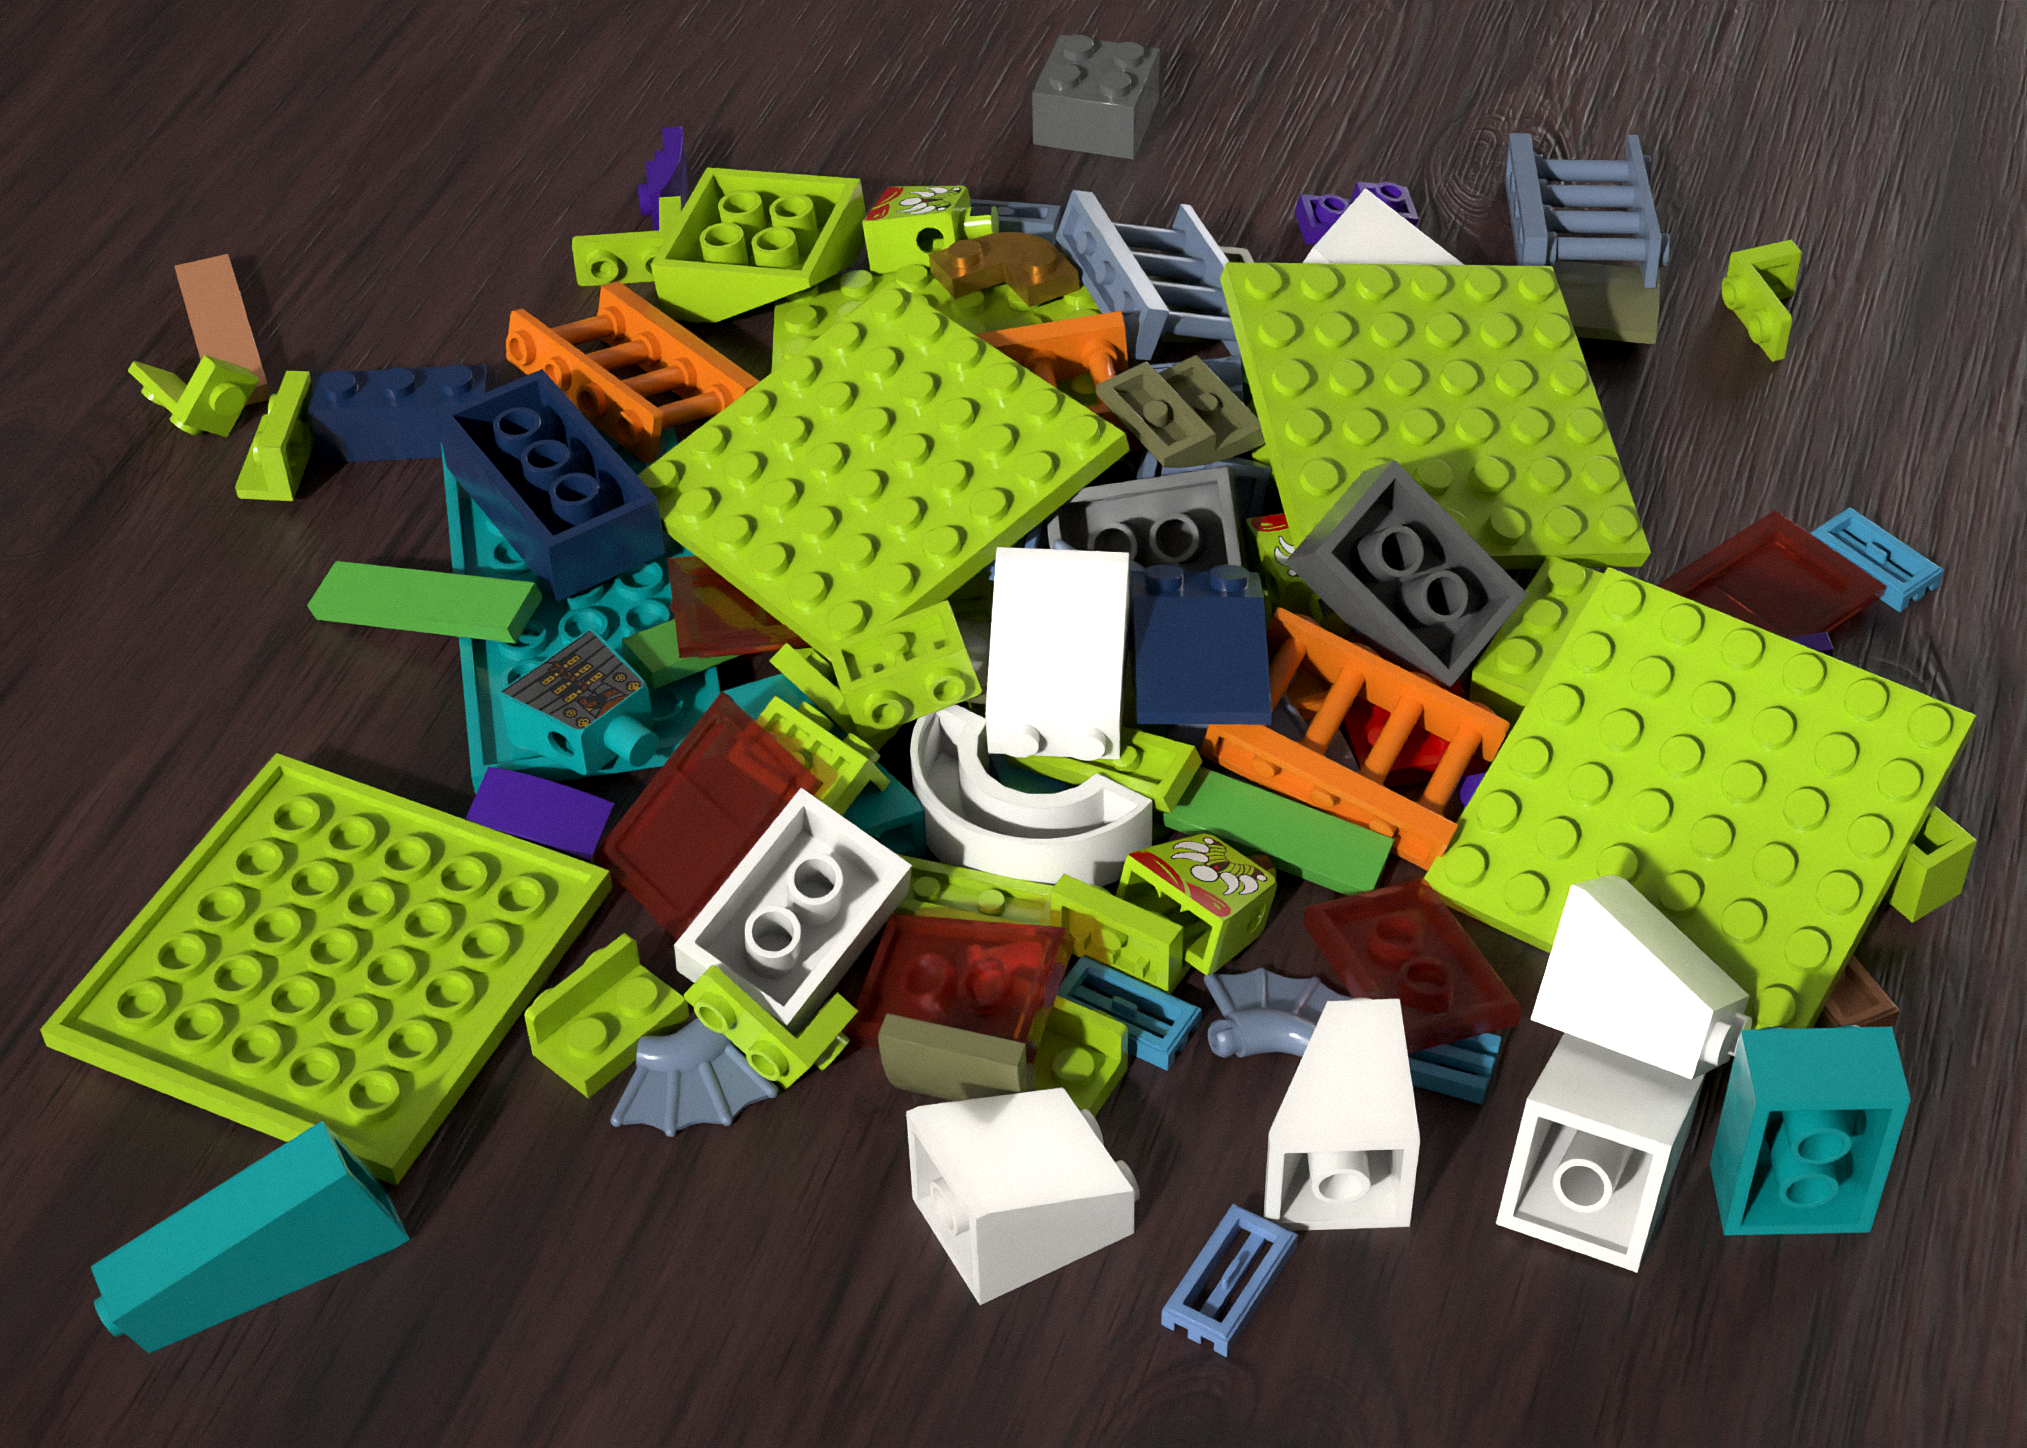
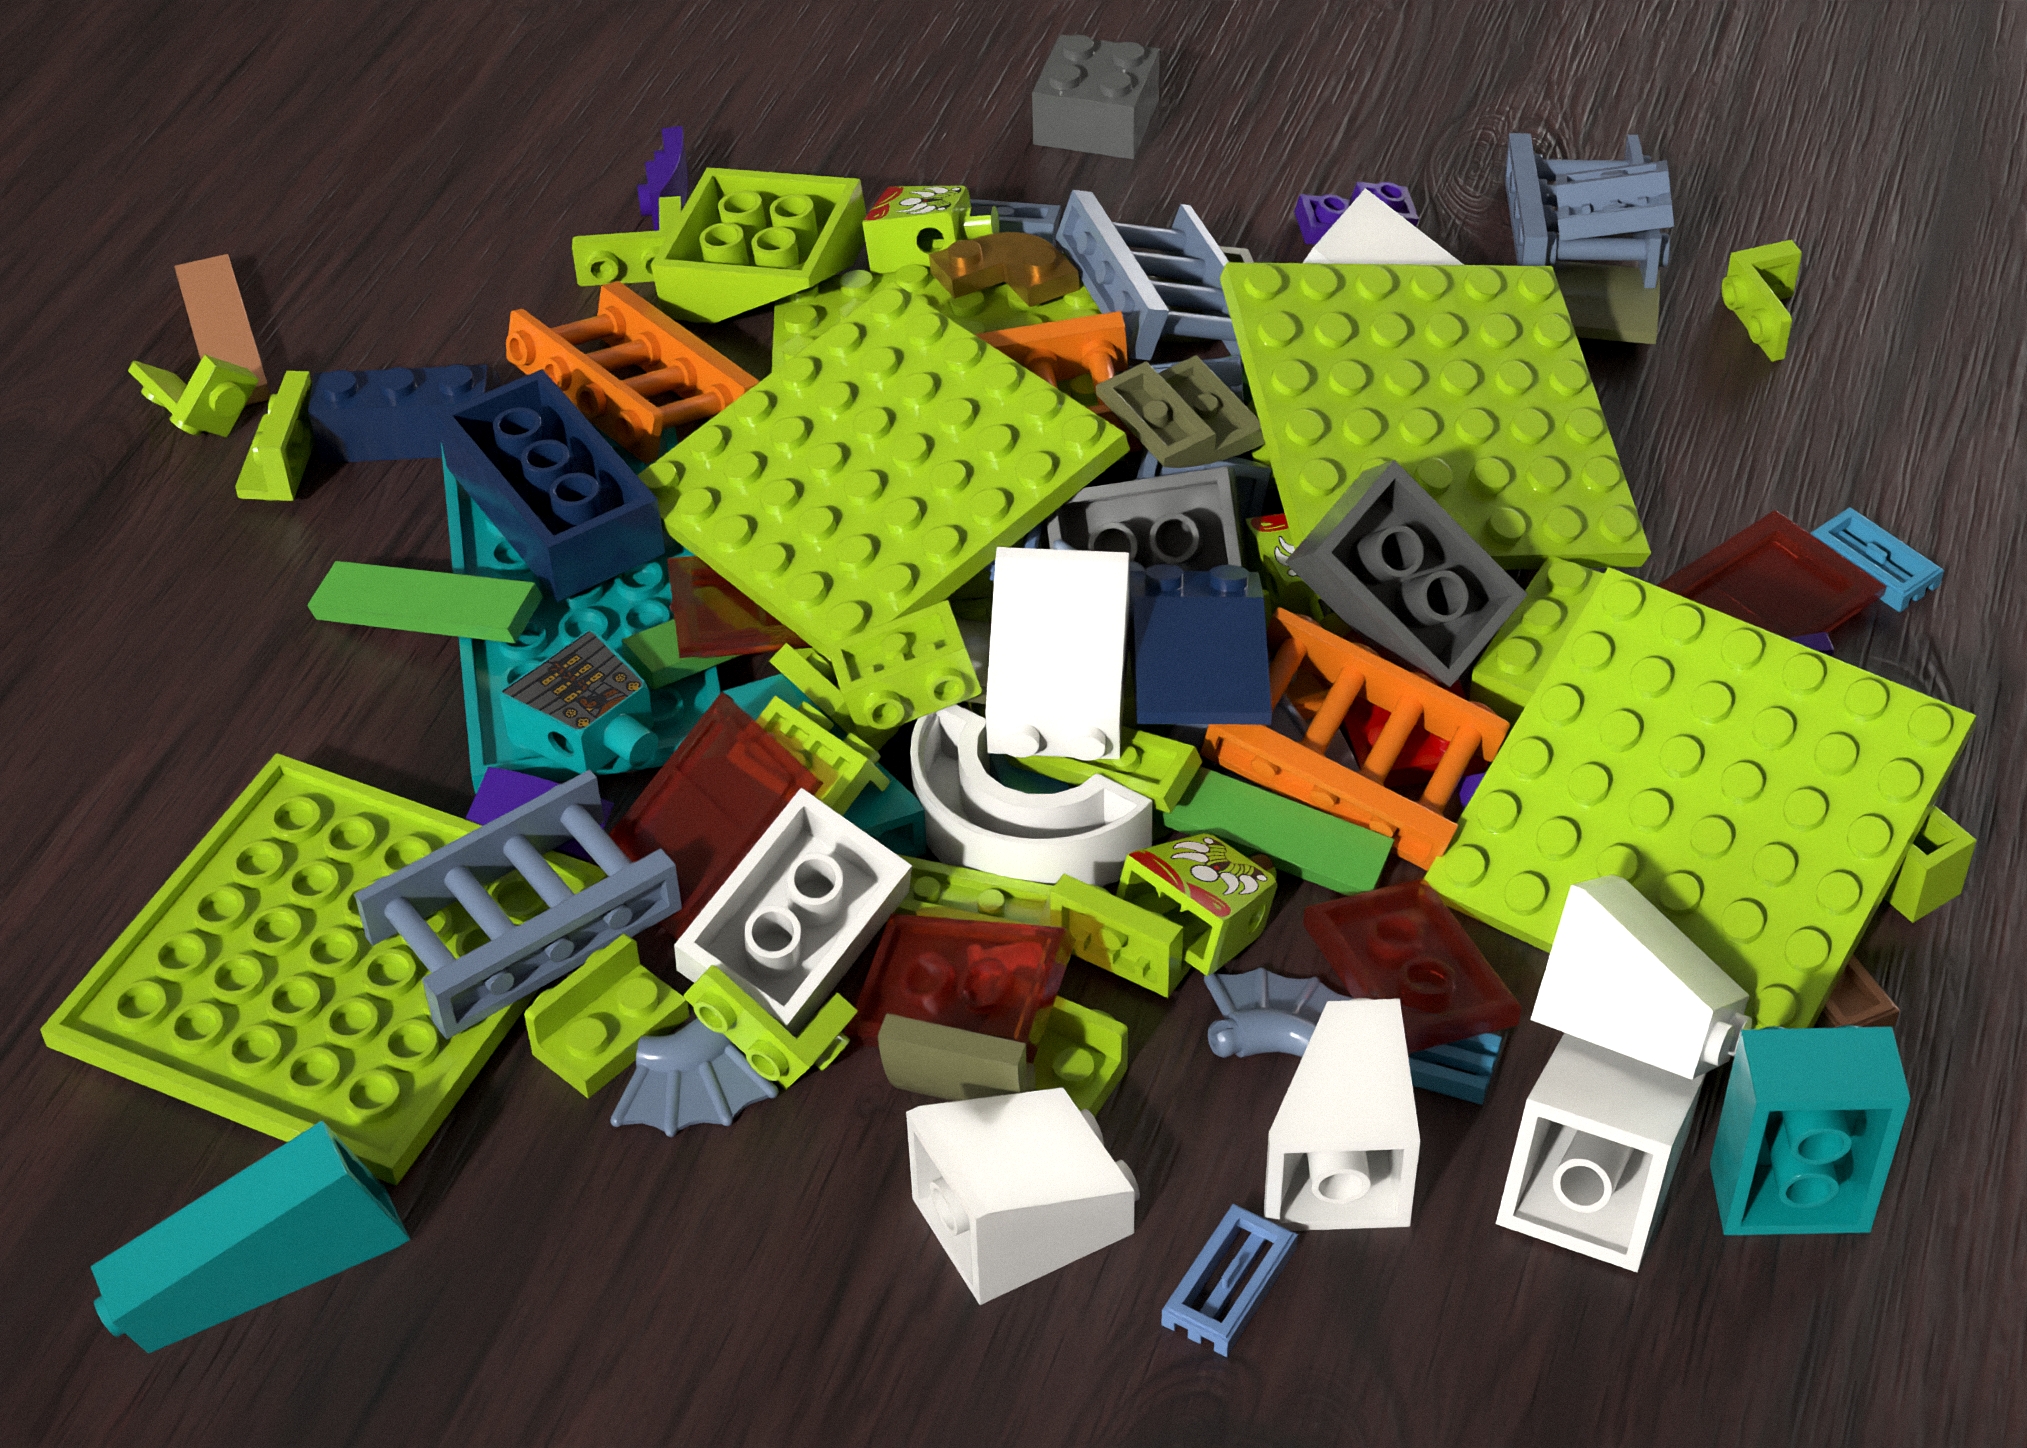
(540, 949): none -> sand blue fence
(1147, 1037): dark azure tile -> none
(1614, 200): none -> sand blue slope

